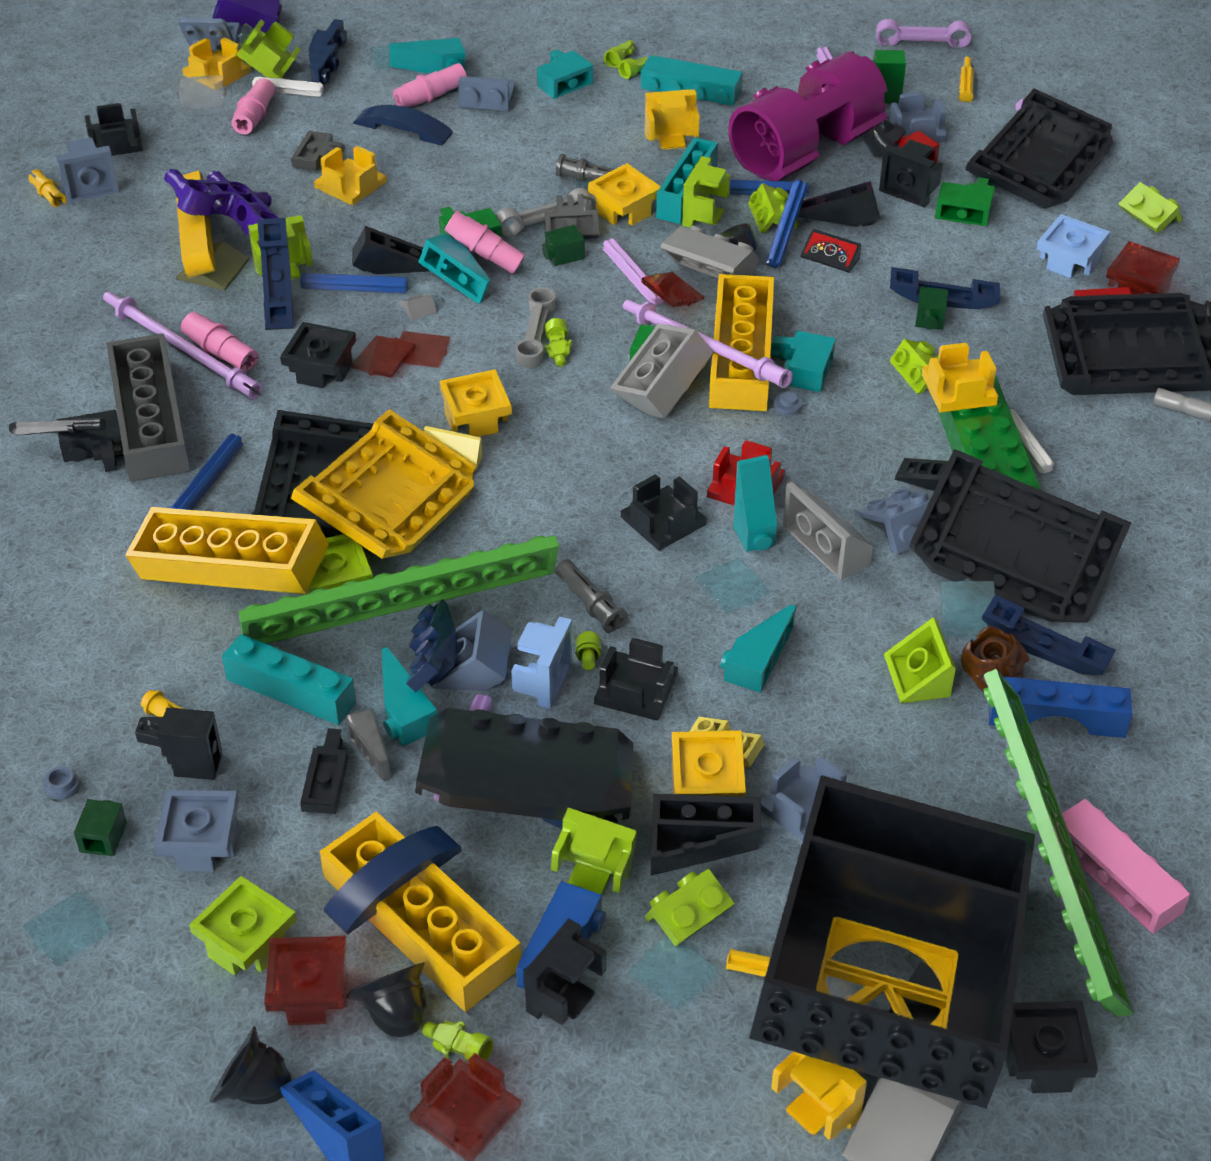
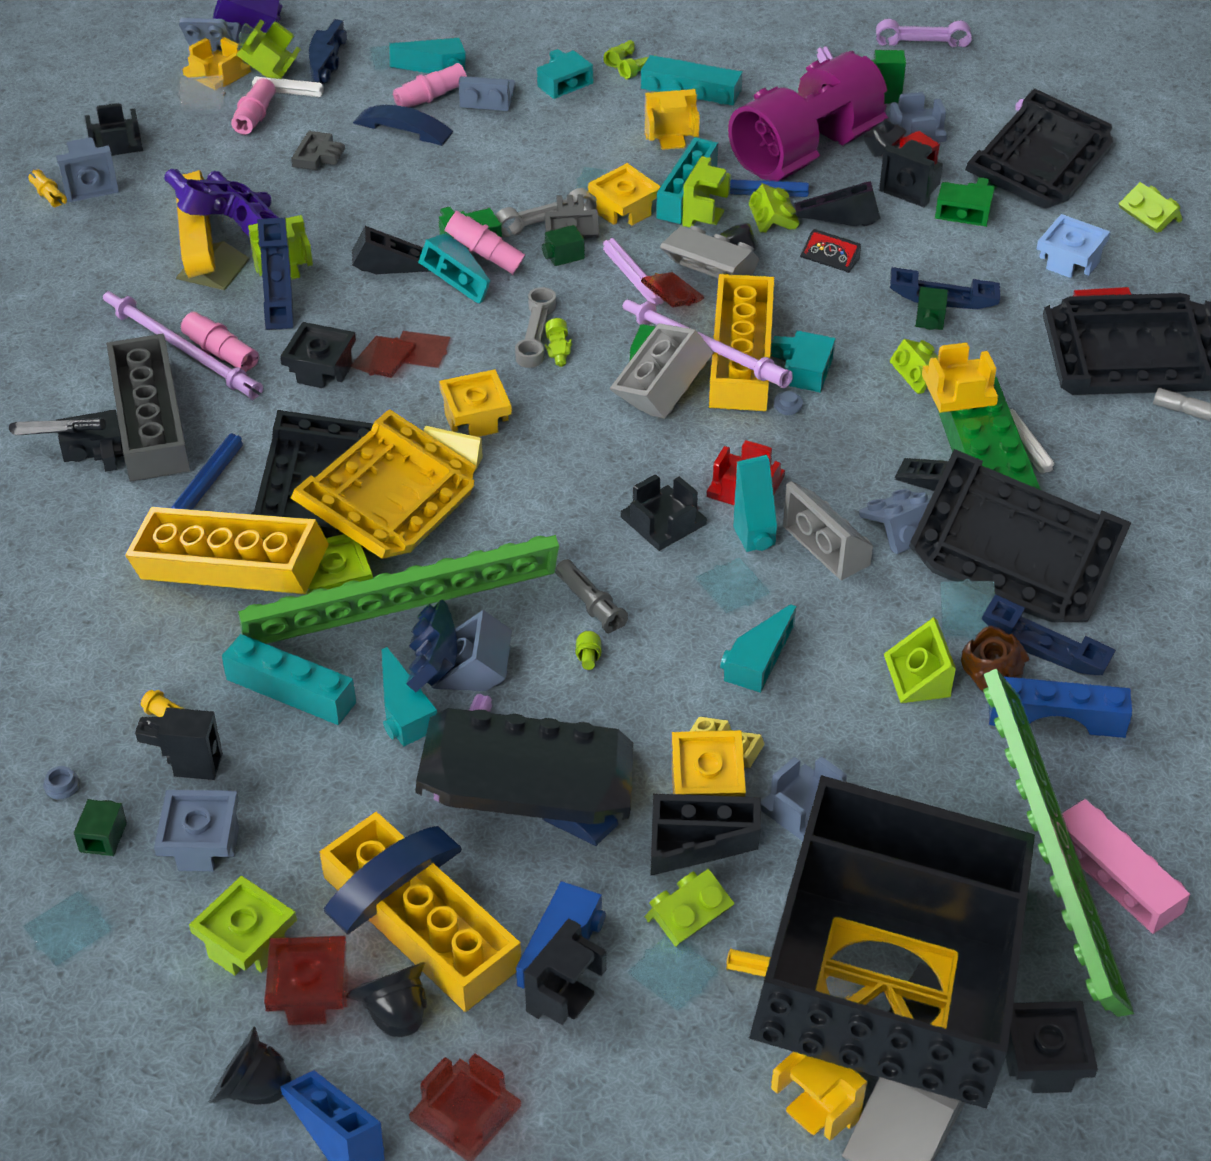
(325, 775): black hinge -> none
(350, 178): yellow panel -> none
(354, 283): blue axle -> none
(368, 739): flat silver slope -> none
(418, 306): light grey slope -> none
(451, 1037): lime piece -> none
(555, 652): light blue panel -> none
(579, 169): dark grey pin -> none
(597, 850): lime panel -> none
(637, 680): black panel -> none
(786, 224): blue axle -> none
(966, 81): yellow axle -> none
(1142, 269): clear red panel -> none

